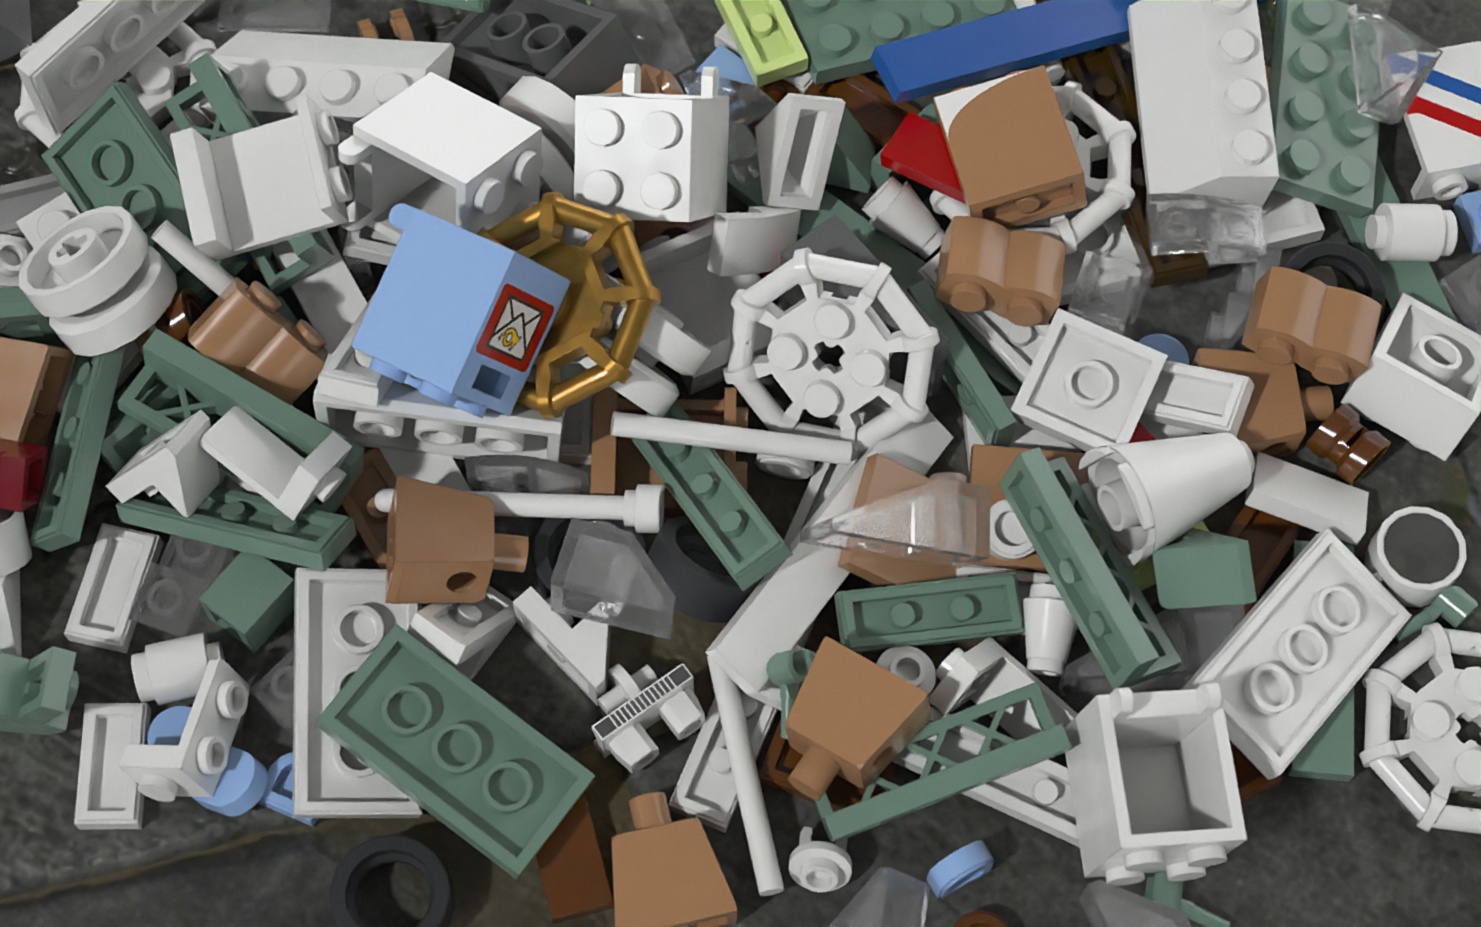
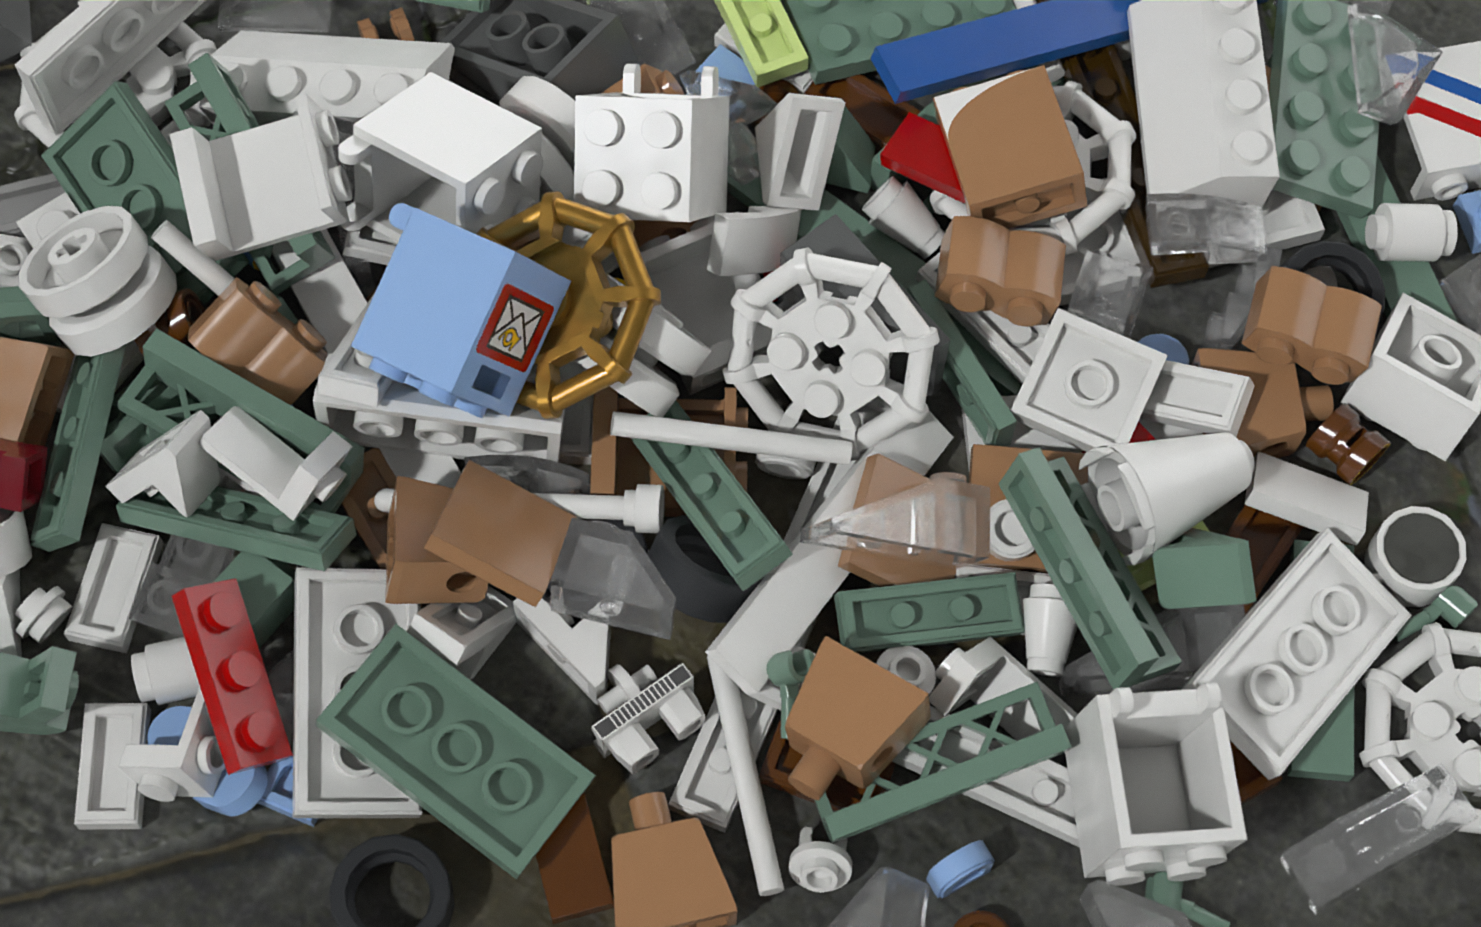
(42, 613): none -> white plate
(231, 675): none -> red plate
(500, 533): none -> medium nougat tile
(1377, 838): none -> clear slope

